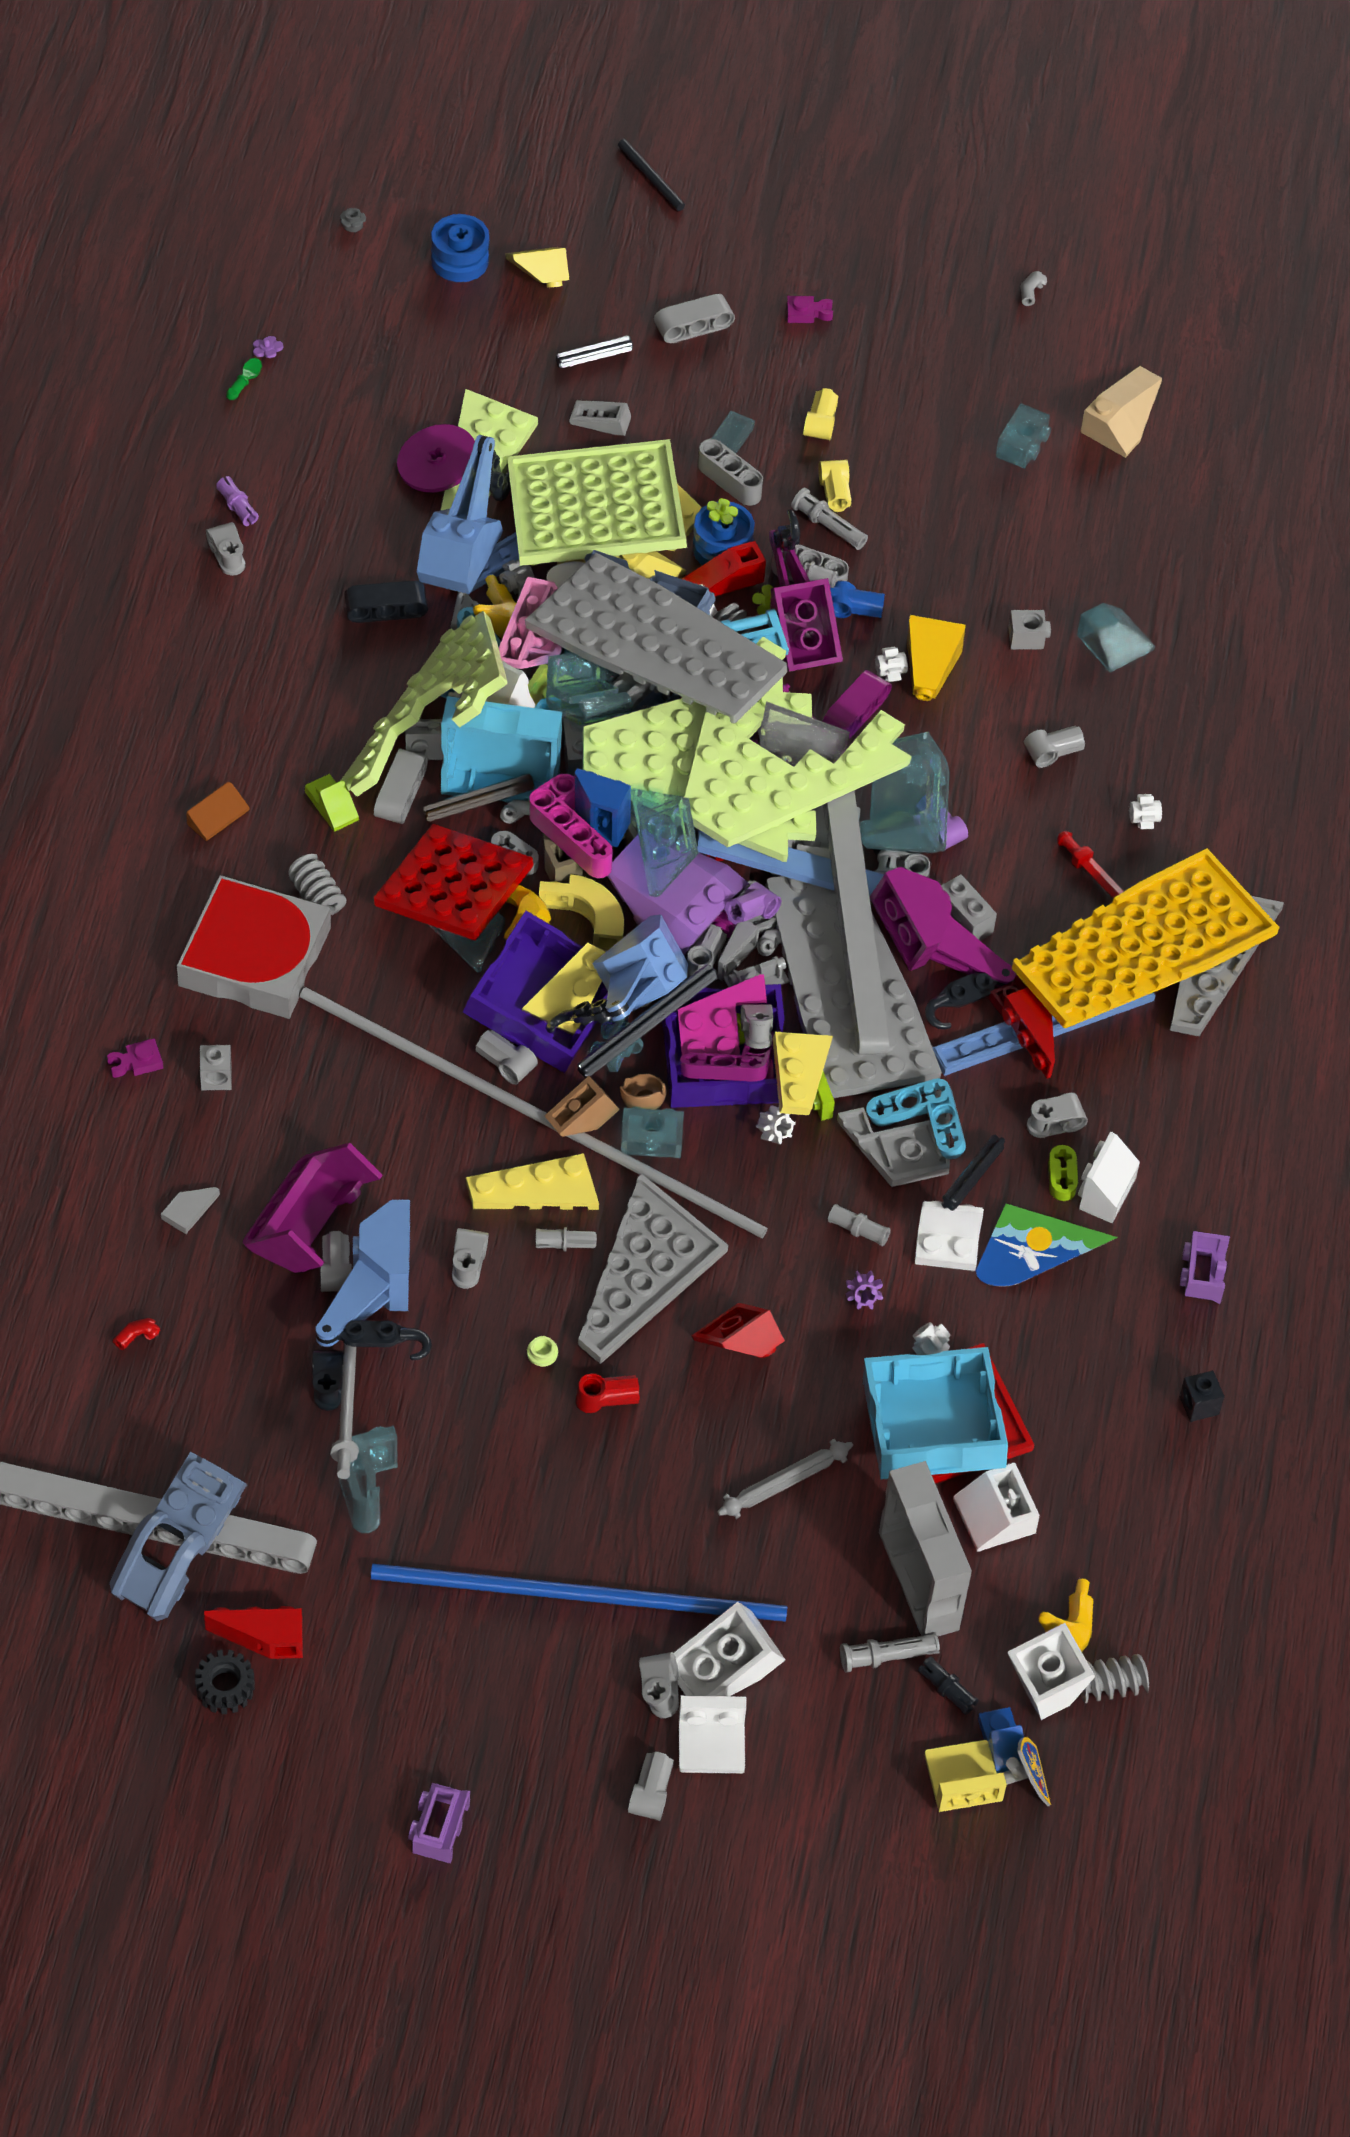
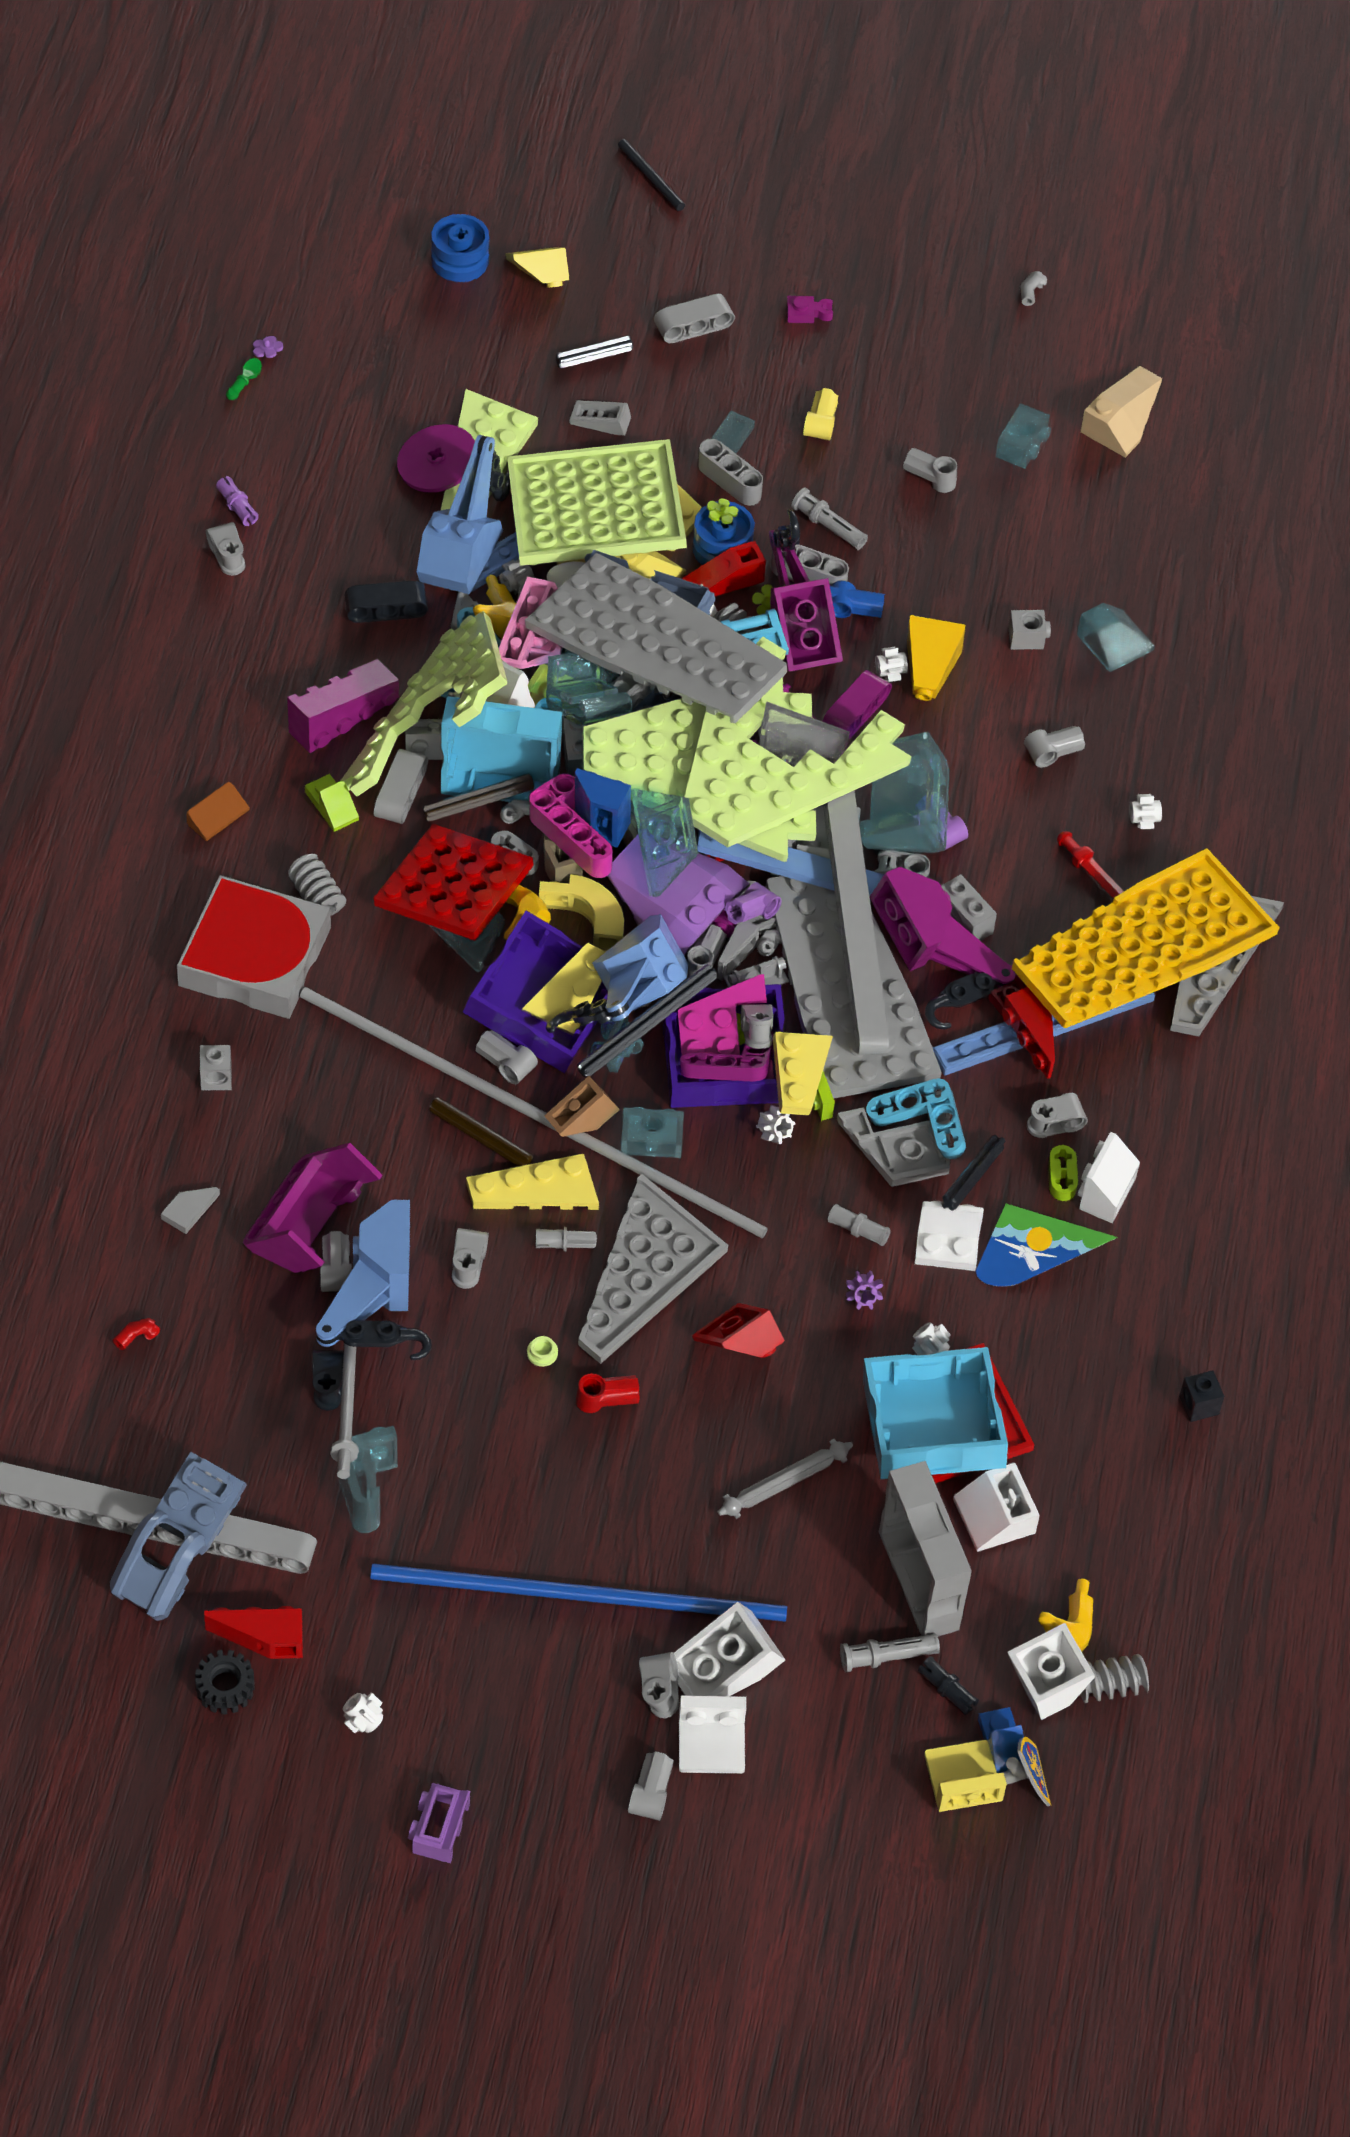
(140, 1057): magenta plate -> none
(340, 704): none -> magenta wedge
(352, 219): dark grey plate -> none
(363, 1712): none -> white gear
(480, 1132): none -> dark brown axle
(643, 1091): medium nougat hair -> none
(817, 572): light grey pin -> none
(835, 479): light yellow piece -> none
(939, 471): none -> light grey piece
(1206, 1245): medium lavender window -> none

